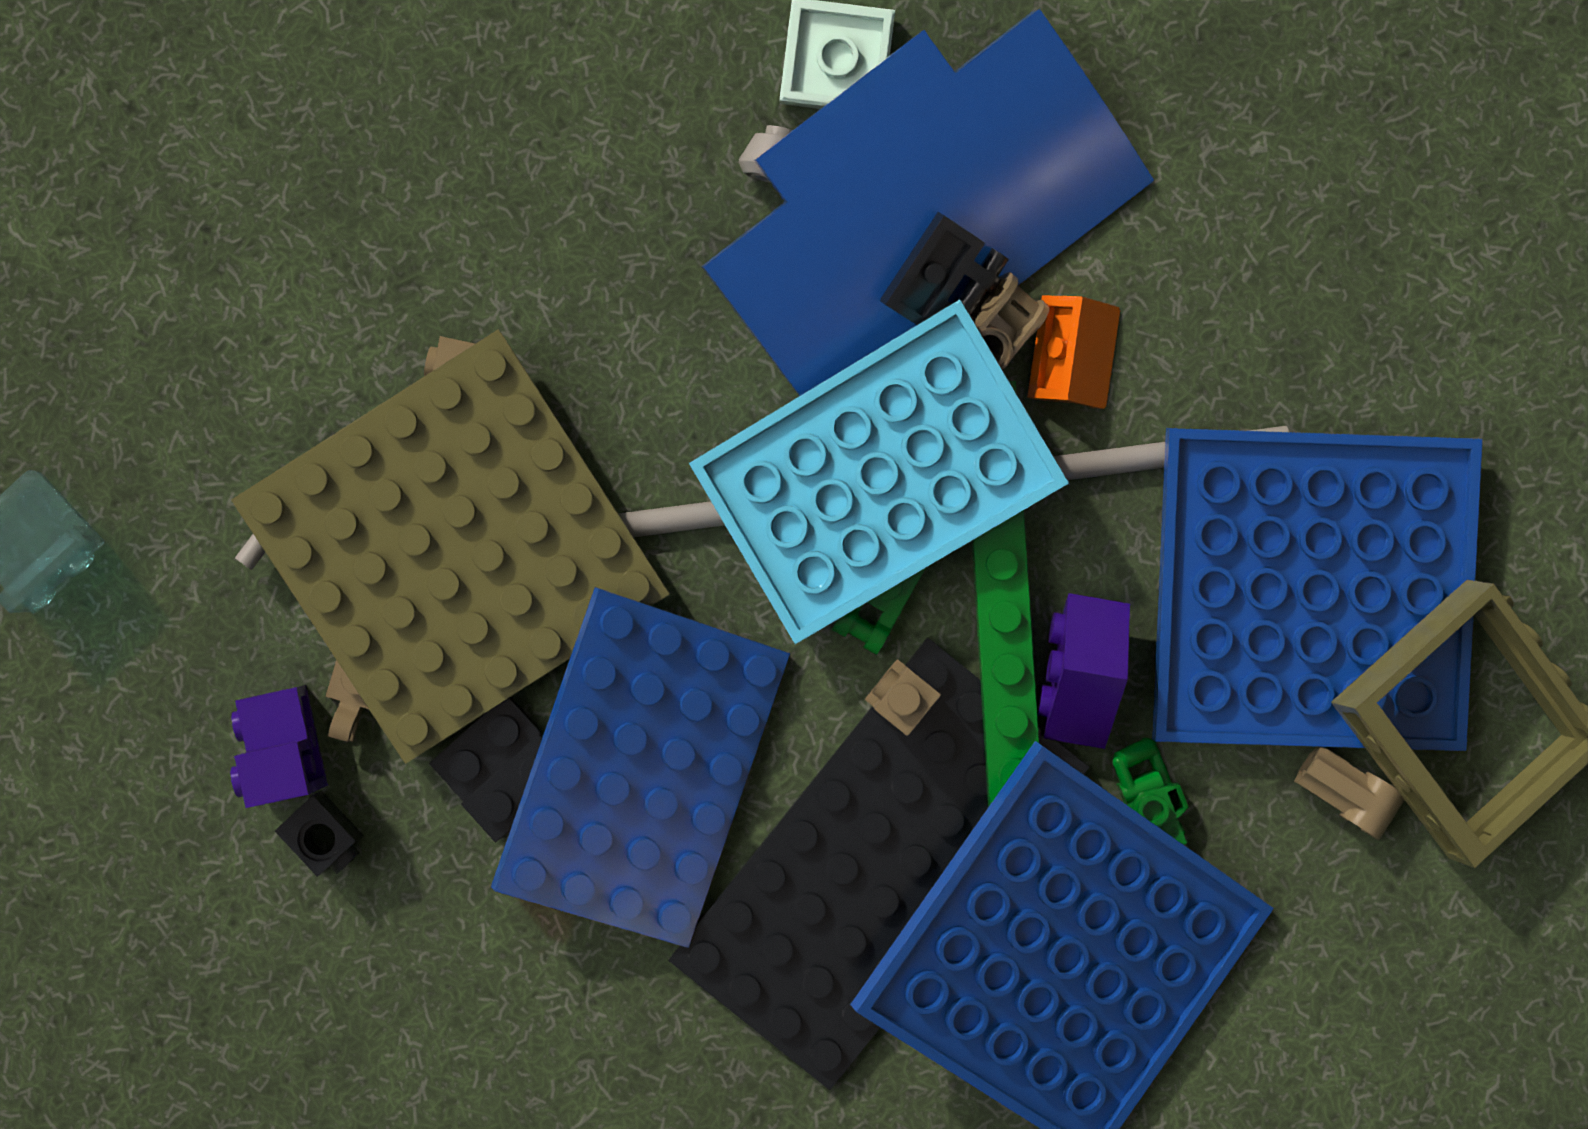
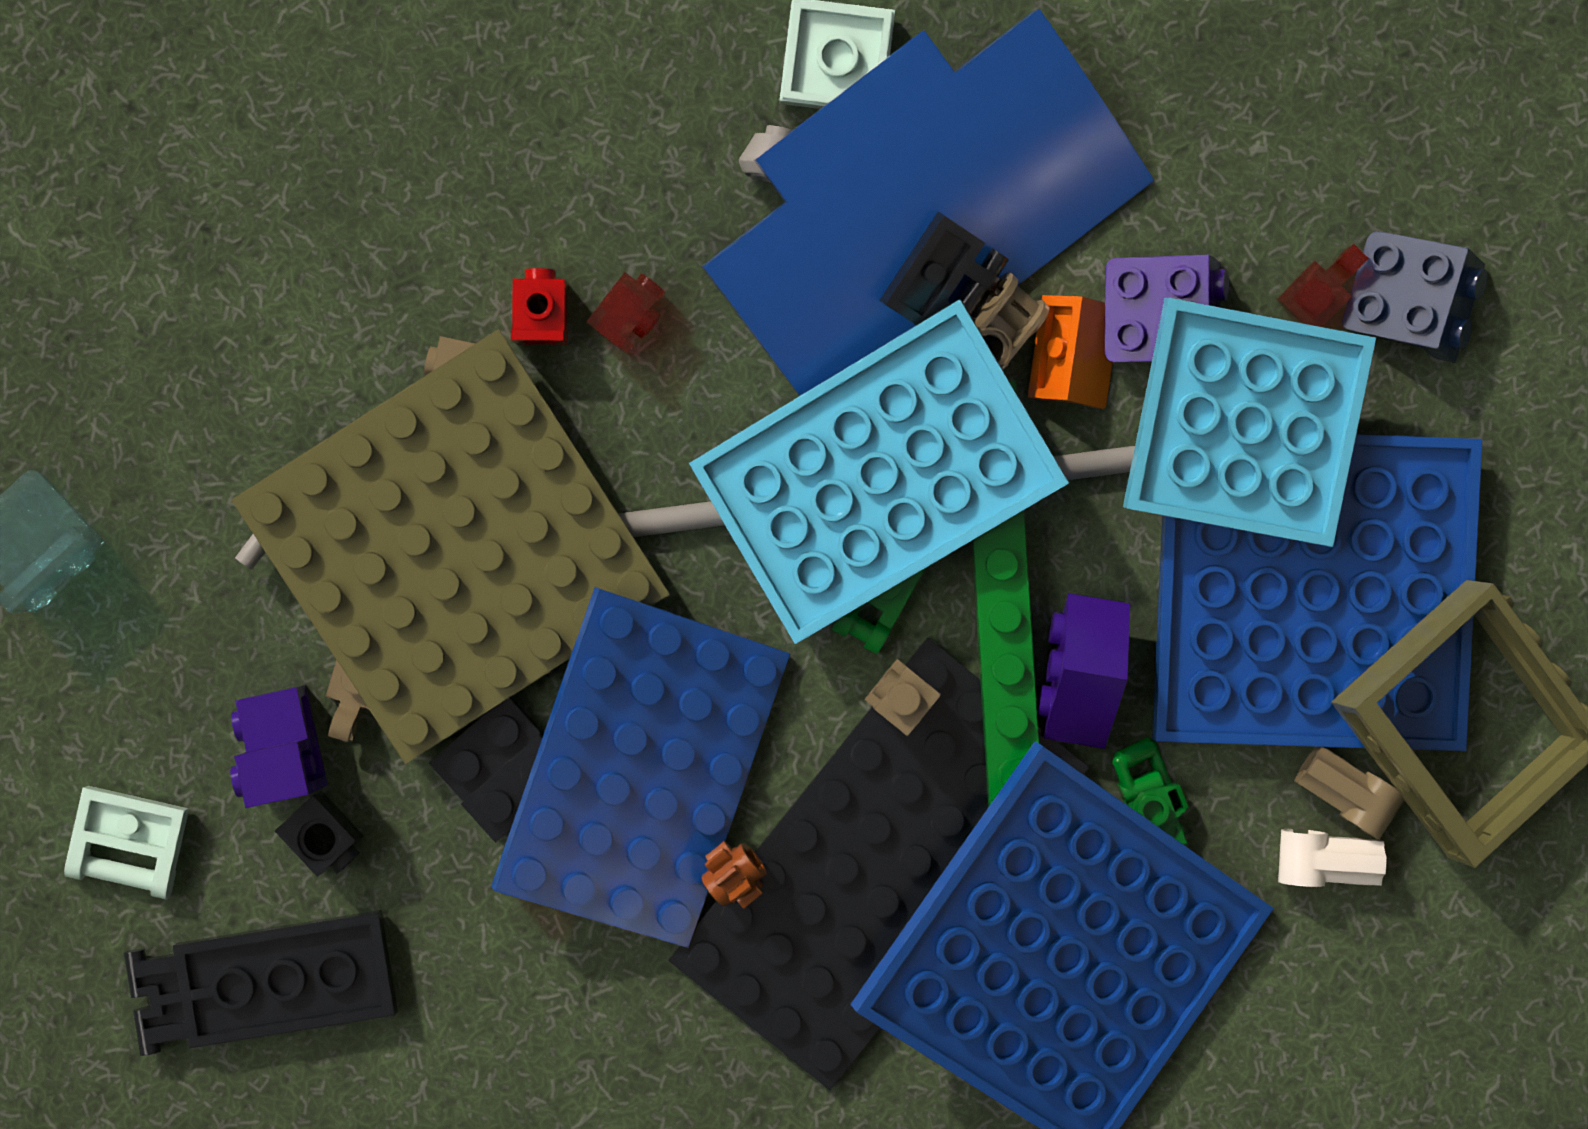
(131, 826): none -> light aqua plate
(263, 982): none -> black hinge
(542, 328): none -> red brick
(628, 311): none -> clear red brick
(734, 874): none -> dark orange gear
(1137, 293): none -> dark purple bracket
(1249, 422): none -> medium azure plate
(1318, 292): none -> clear red plate
(1322, 858): none -> white piece
(1416, 293): none -> bracket

